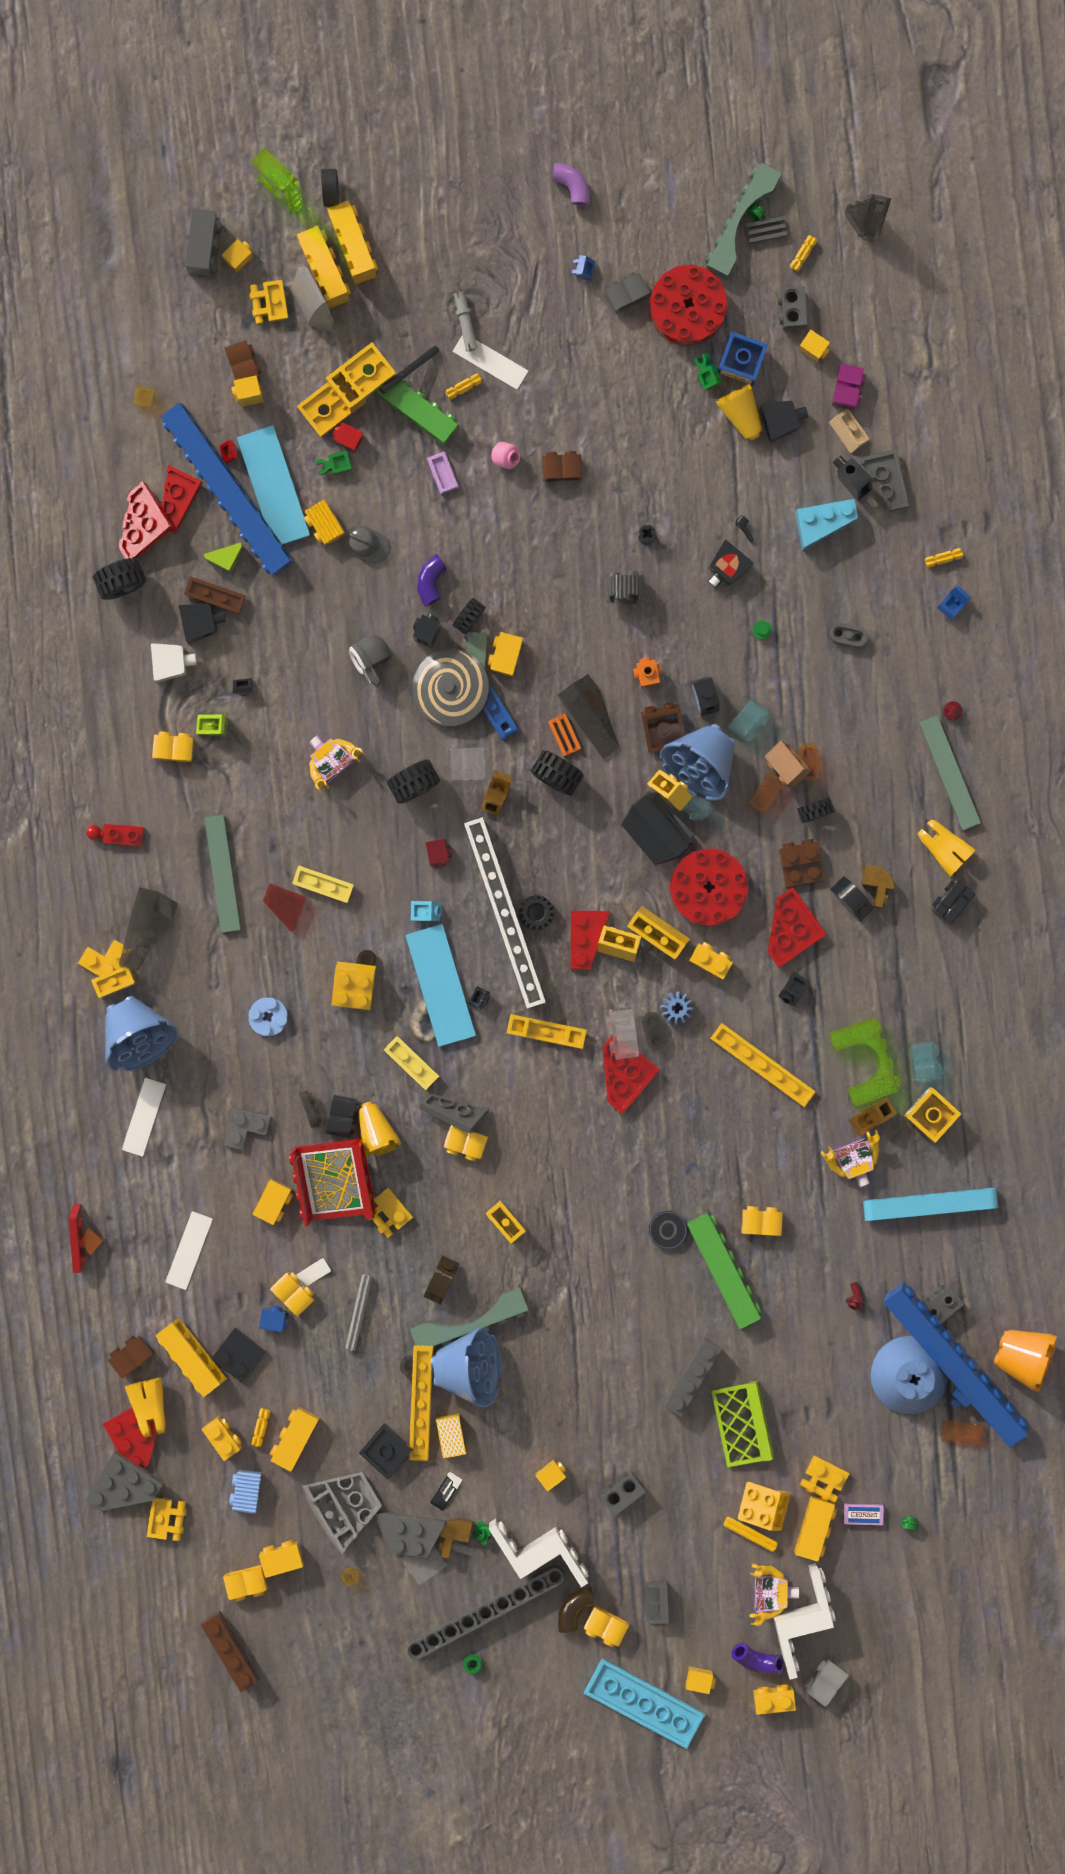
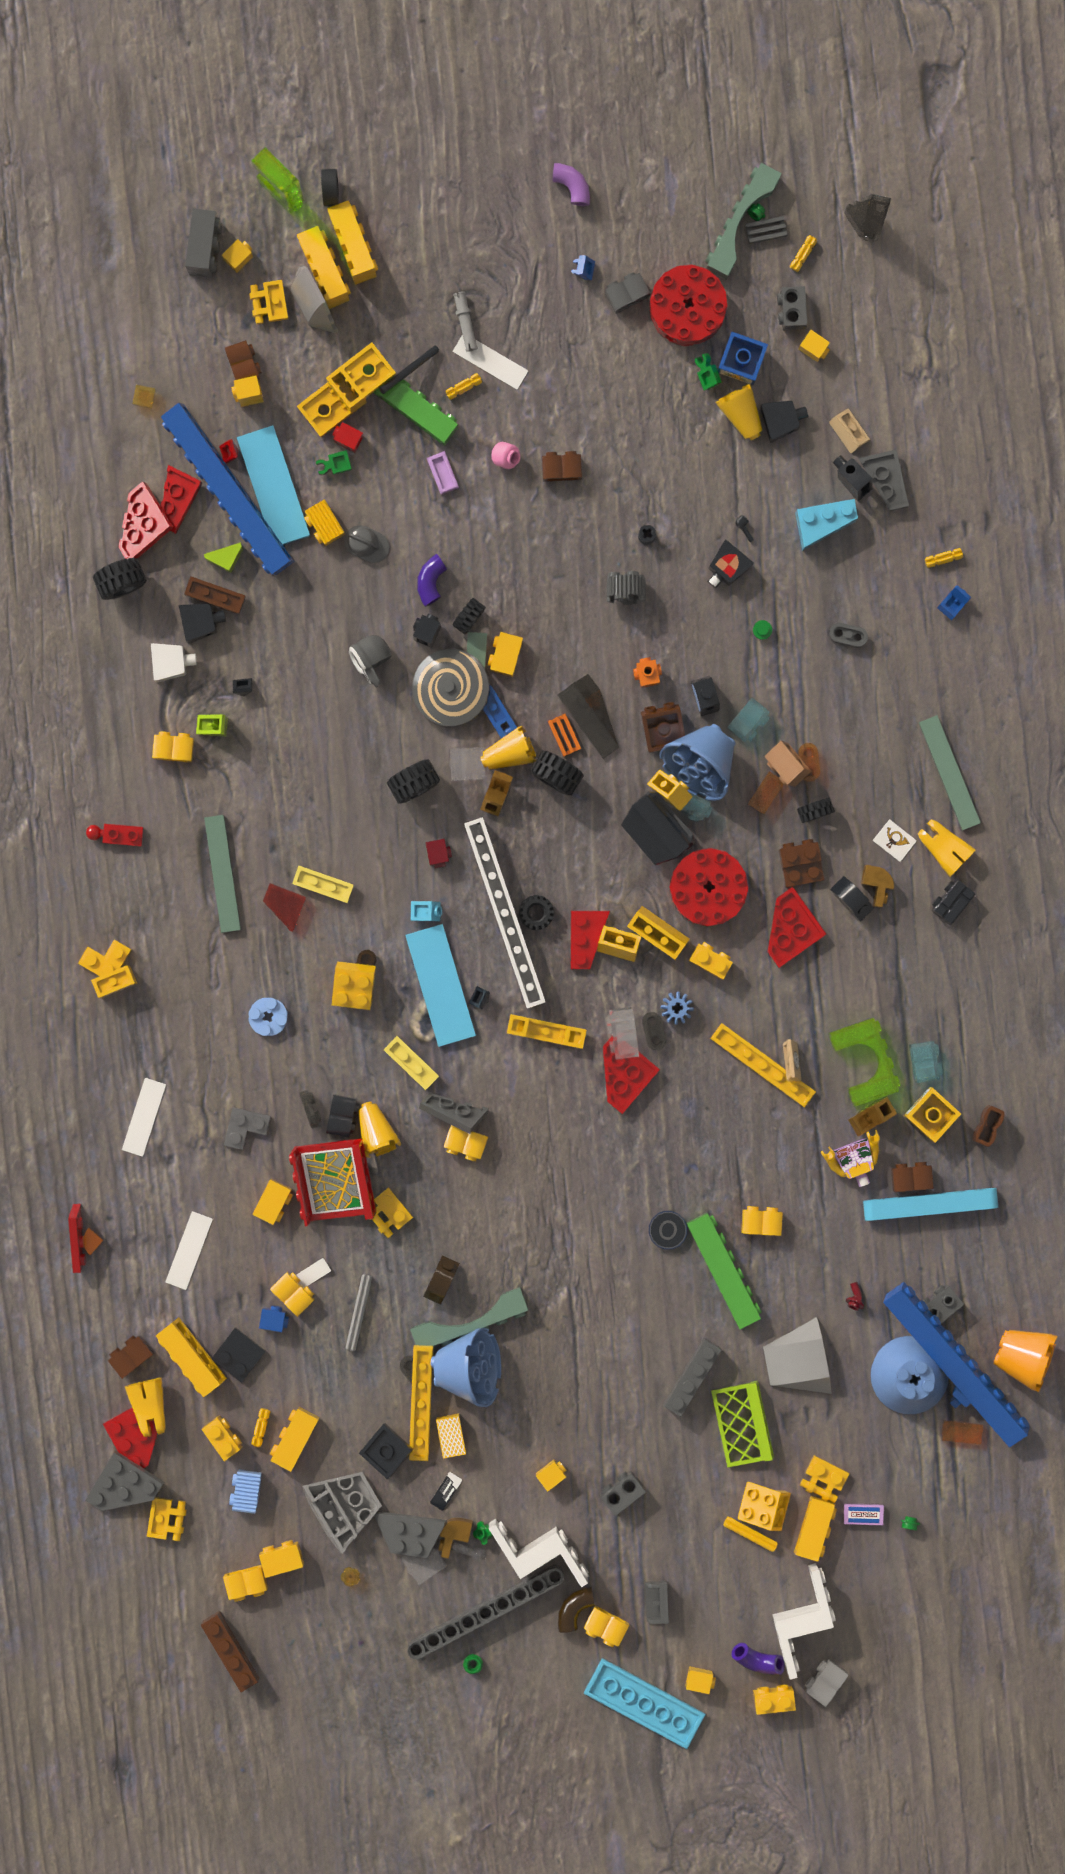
(135, 1035): medium blue cone -> none
(148, 922): clear smoke wedge -> none
(331, 759): torso -> none
(505, 1221): yellow brick -> none
(510, 751): none -> yellow cone
(770, 1593): torso -> none
(791, 1059): none -> tan slope
(793, 989): black bracket -> none
(799, 1360): none -> light grey wedge
(848, 386): magenta piece -> none
(894, 840): none -> white sticker
(912, 1178): none -> reddish brown brick
(952, 710): dark red plate -> none
(986, 1131): none -> reddish brown brick

